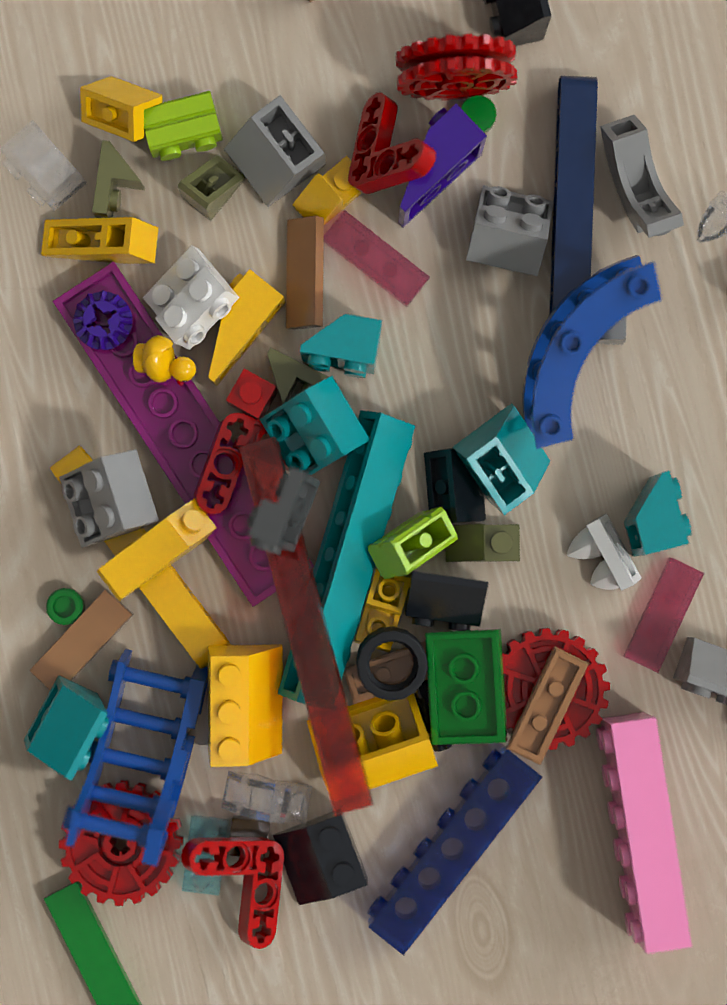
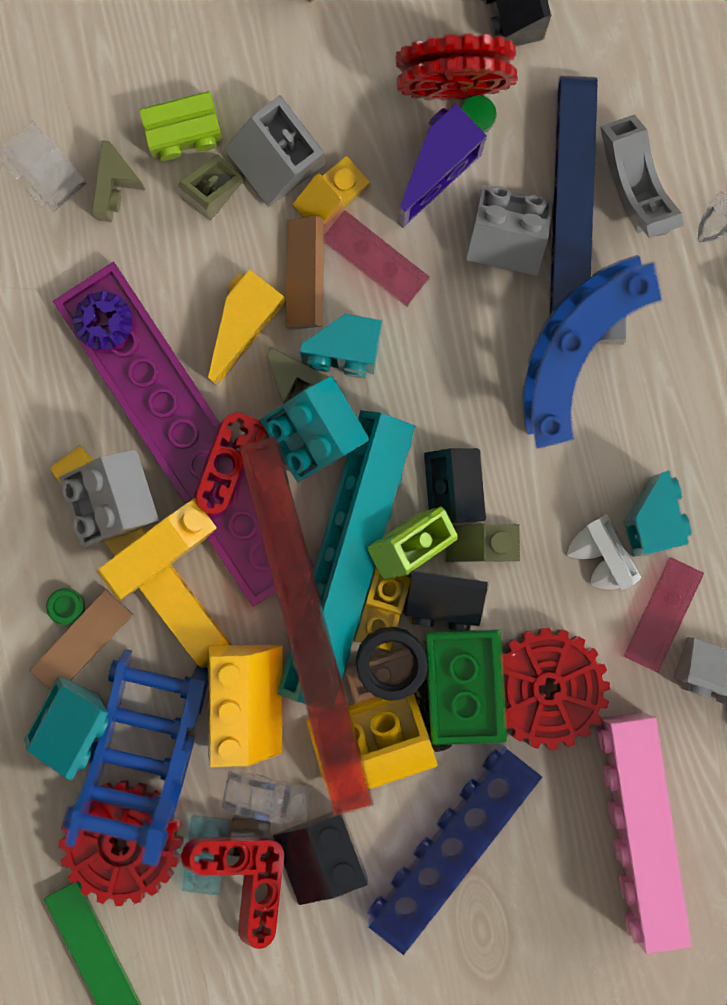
(101, 240): yellow slope -> none
(117, 106): yellow panel -> none
(159, 362): yellow animal -> none
(190, 298): white plate -> none
(252, 395): red brick -> none
(280, 524): dark grey plate -> none
(371, 164): red beam -> none
(504, 459): teal slope -> none
(547, 705): medium nougat tile -> none

